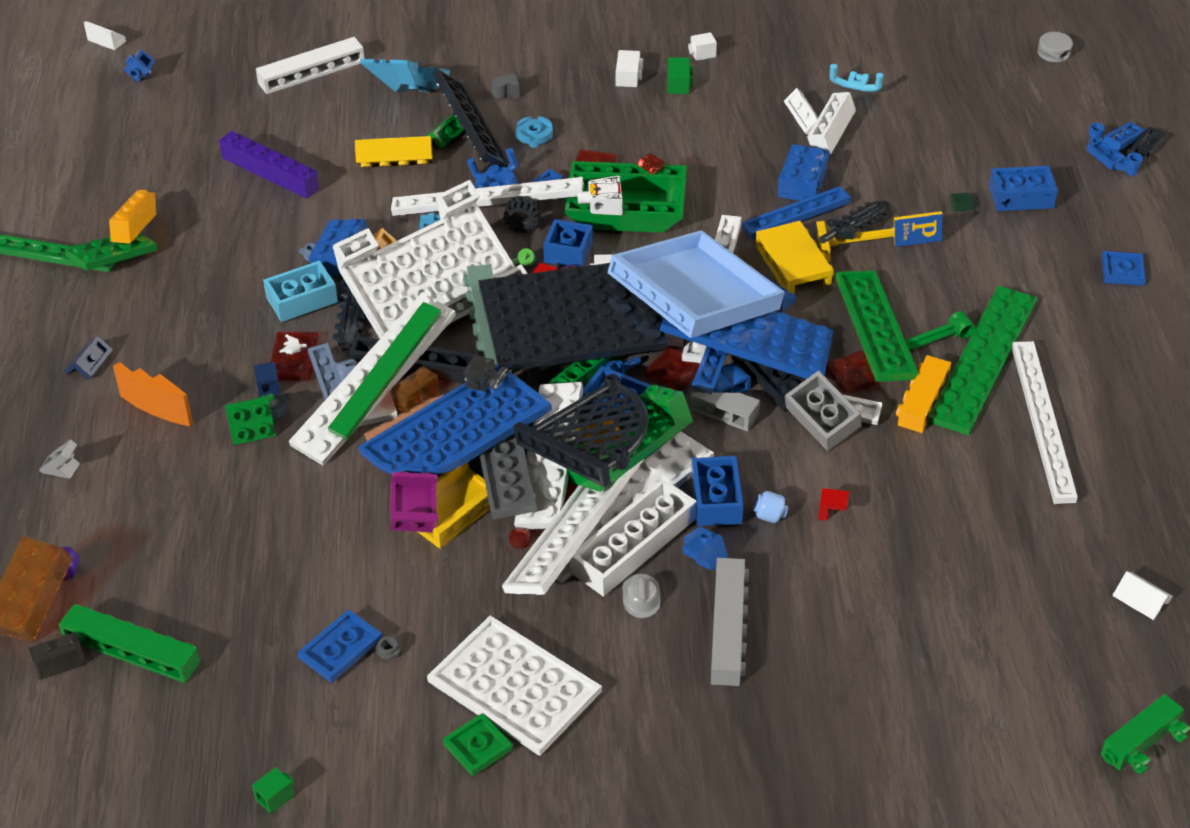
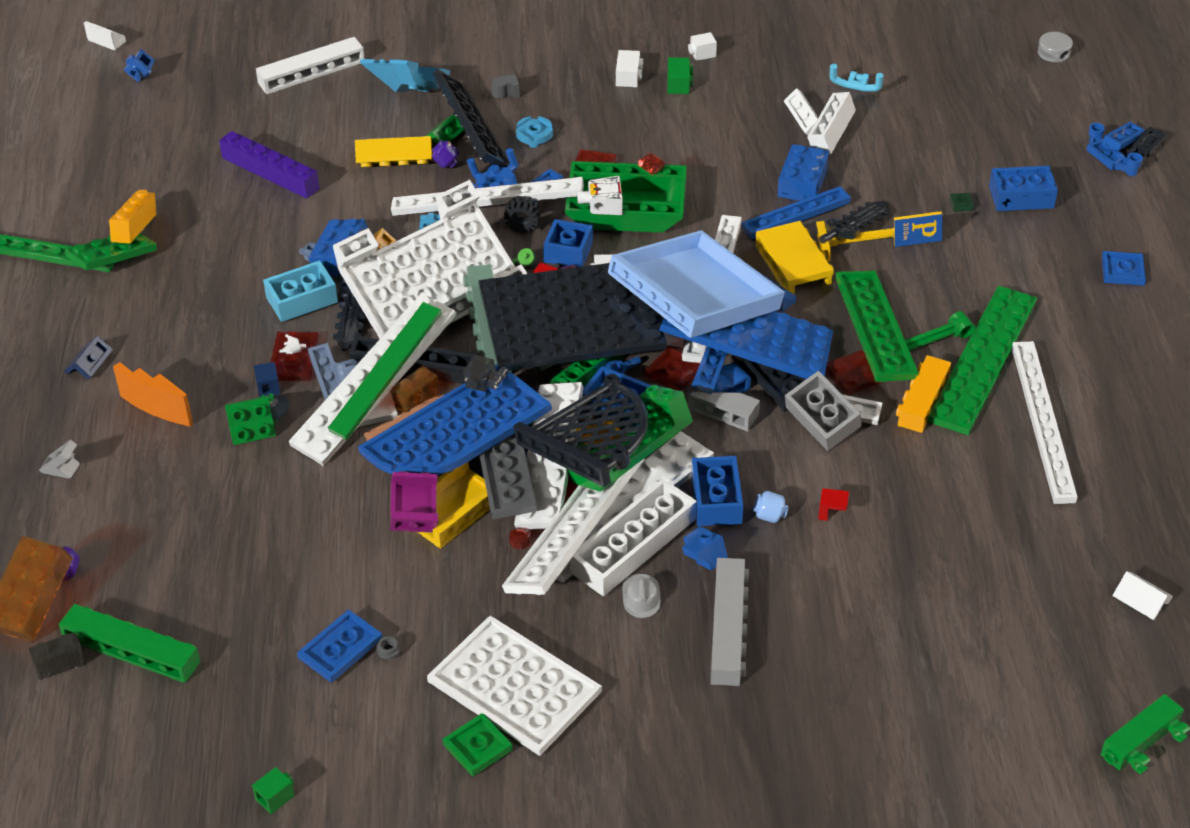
(445, 154): none -> dark purple head

